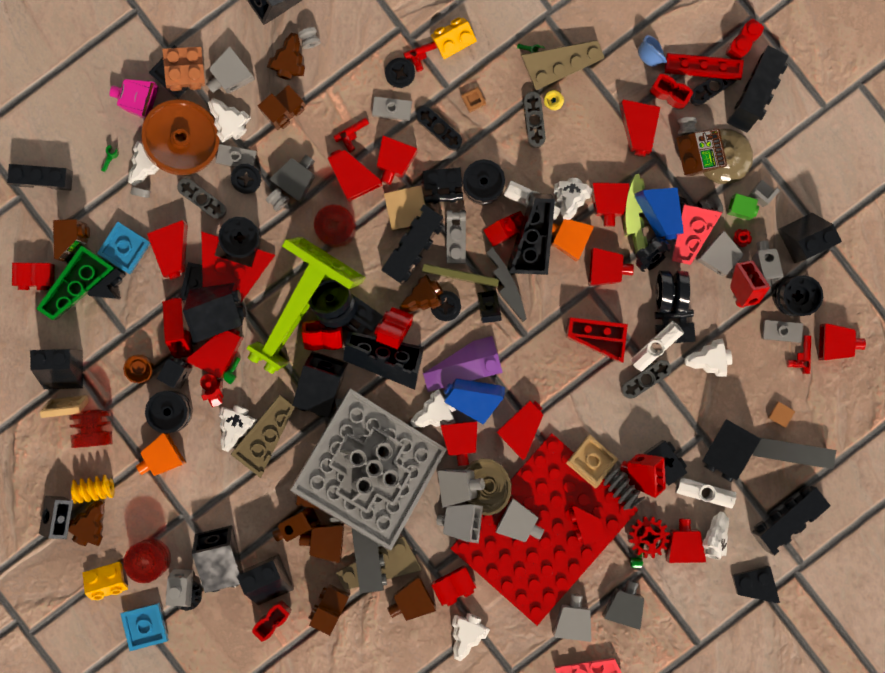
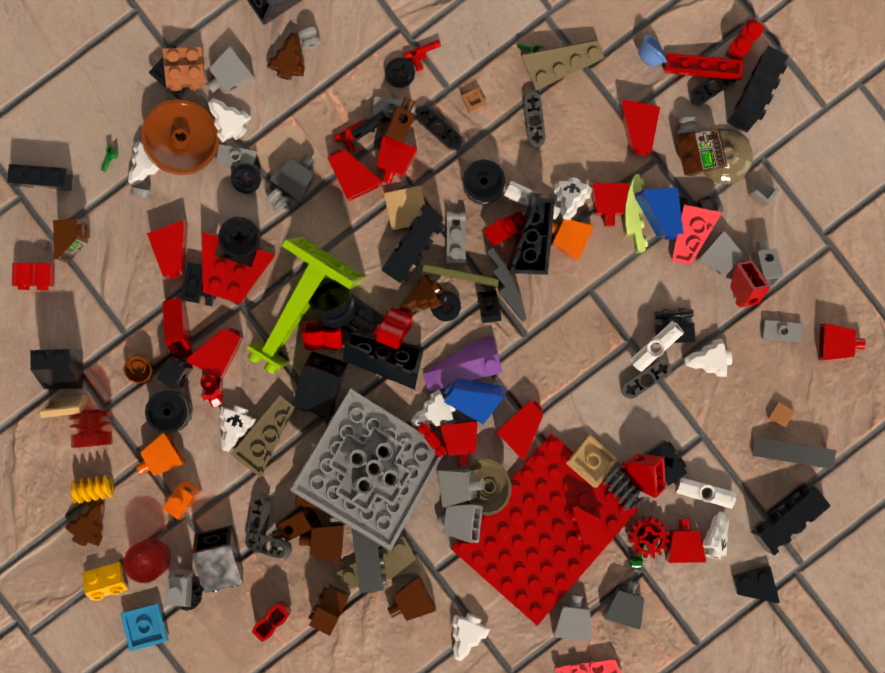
(55, 517): black brick -> none
(78, 277): green wedge -> none
(104, 287): black slope -> none
(123, 248): dark azure plate -> none
(135, 96): dark pink torso -> none
(181, 499): none -> orange torso
(194, 186): dark grey beam -> none
(213, 310): black slope -> none
(229, 377): green hand -> none
(261, 537): none -> dark grey beam
(265, 580): black slope -> none
(282, 107): reddish brown brick -> none
(346, 228): clear red wheel -> none
(369, 125): none -> black pin
(398, 129): none -> reddish brown torso
(432, 439): none -> red axle
(442, 179): black plate -> none
(453, 37): yellow bracket -> none
(454, 585): red brick -> none
(518, 522): light grey torso -> none
(553, 100): light yellow tile -> none
(599, 336): red wedge -> none
(607, 267): red torso -> none
(652, 254): black plate -> none
(672, 291): black wheel -> none
(674, 93): red brick -> none
(730, 451): black slope -> none
(737, 237): red plate -> none
(743, 207): bright green brick -> none
(803, 357): red hose -> none
(808, 237): black slope -> none
(808, 294): black wheel -> none

